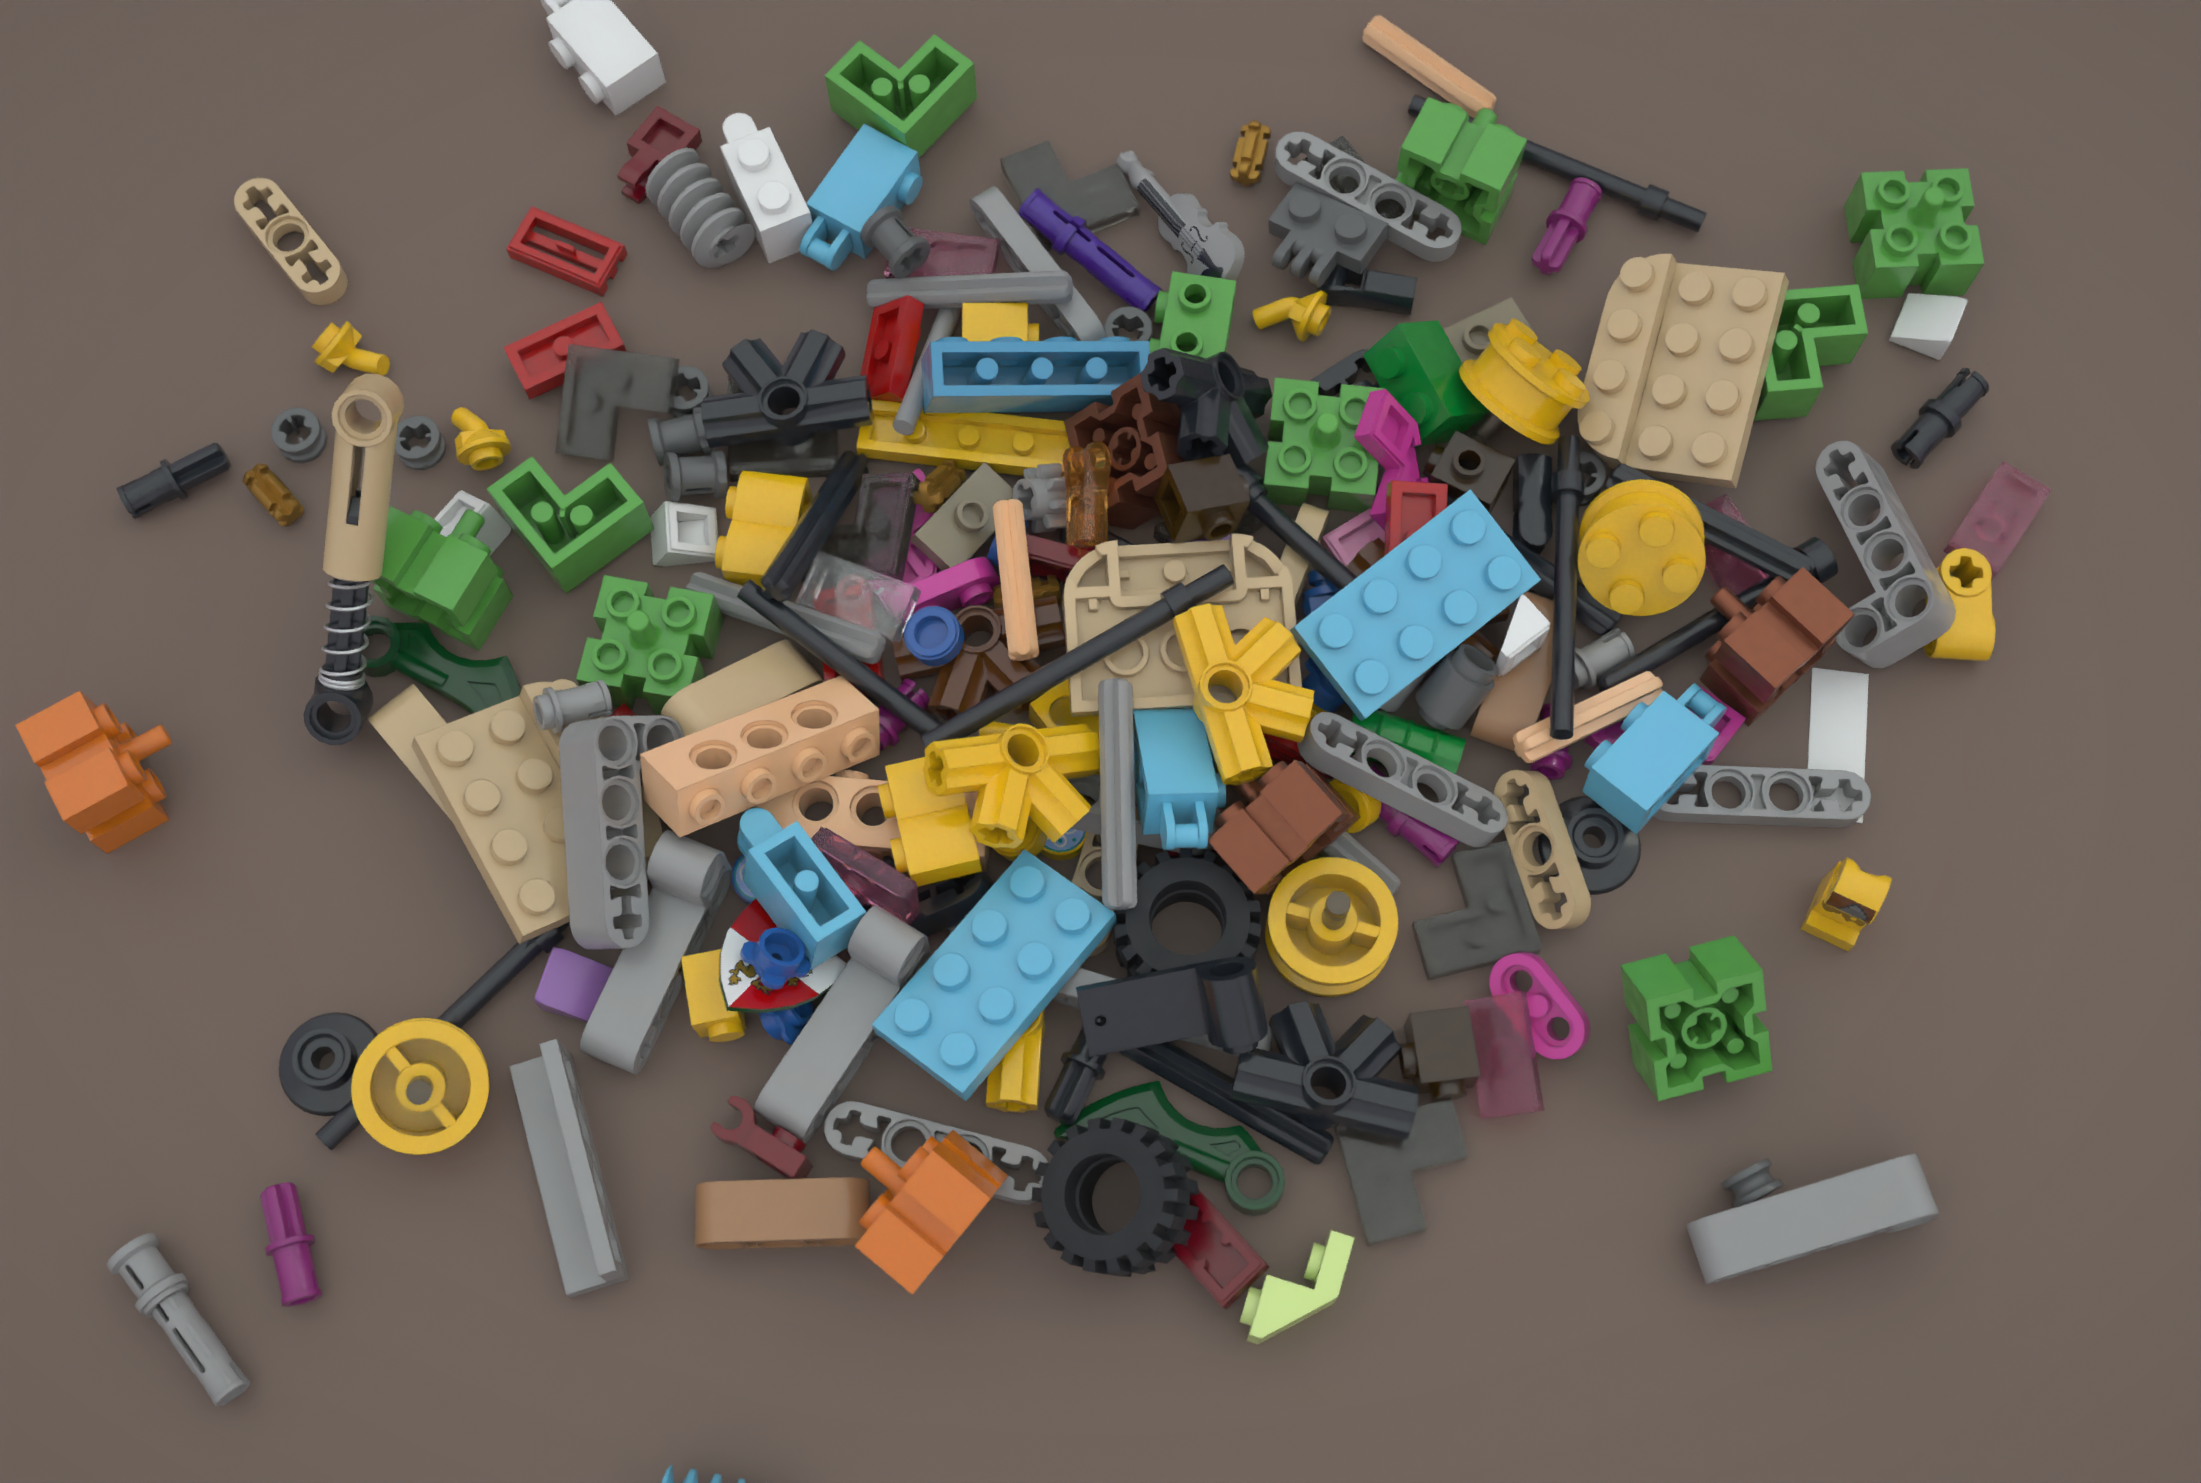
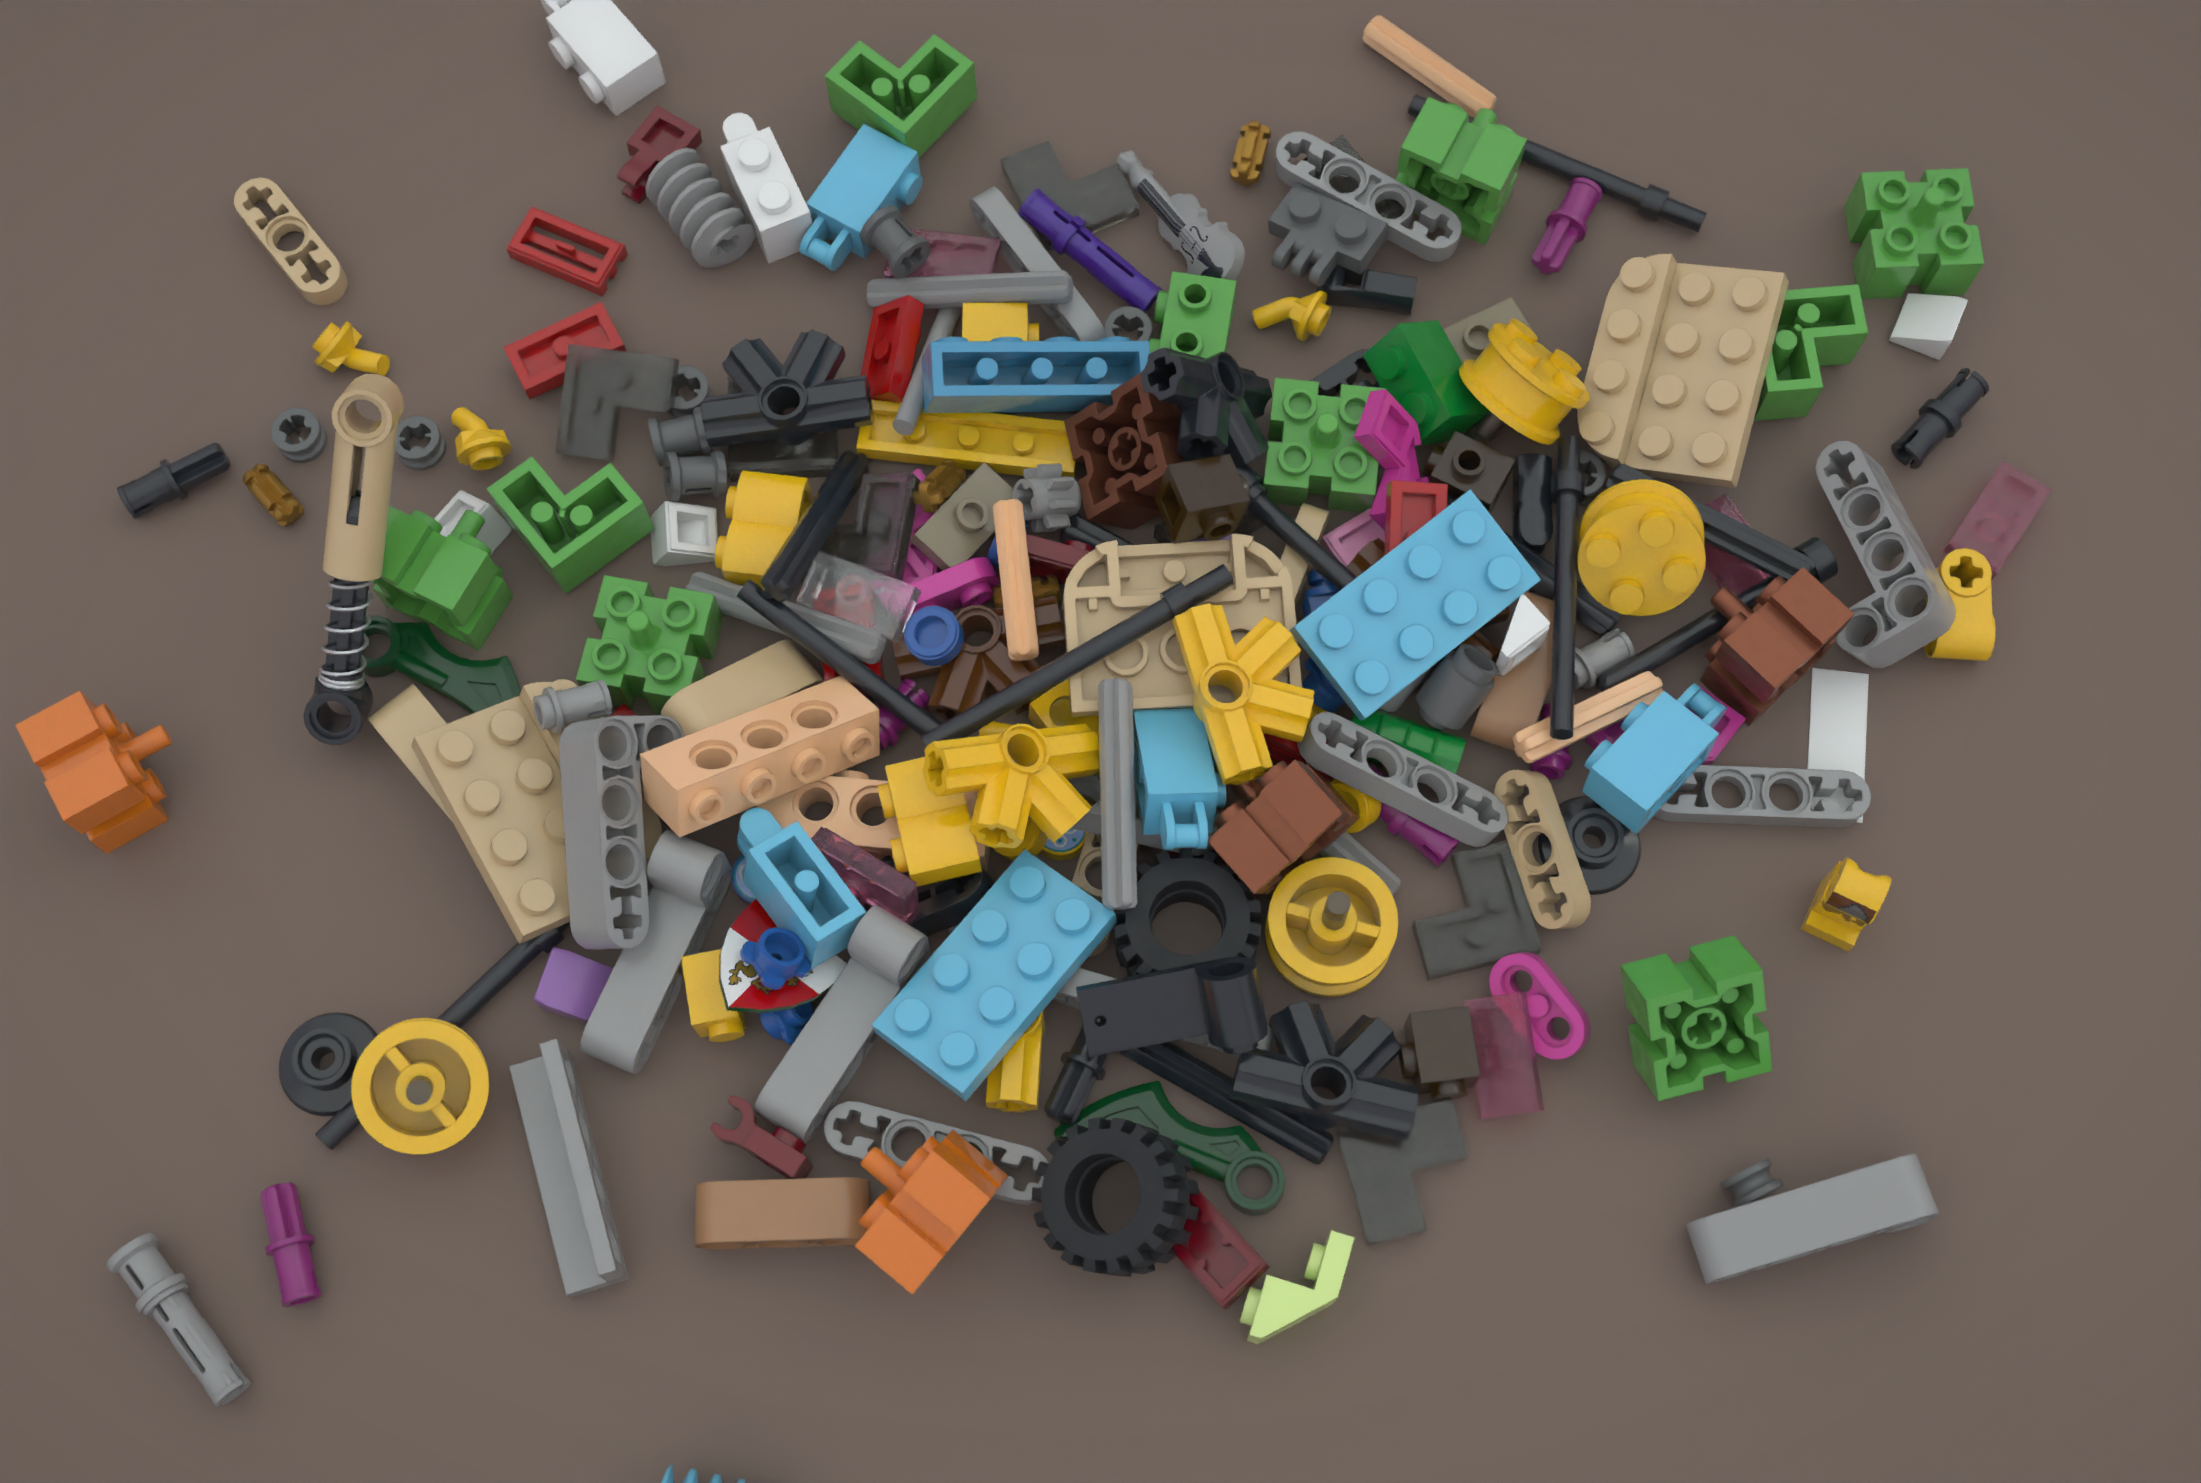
(1087, 494): clear orange bar -> none

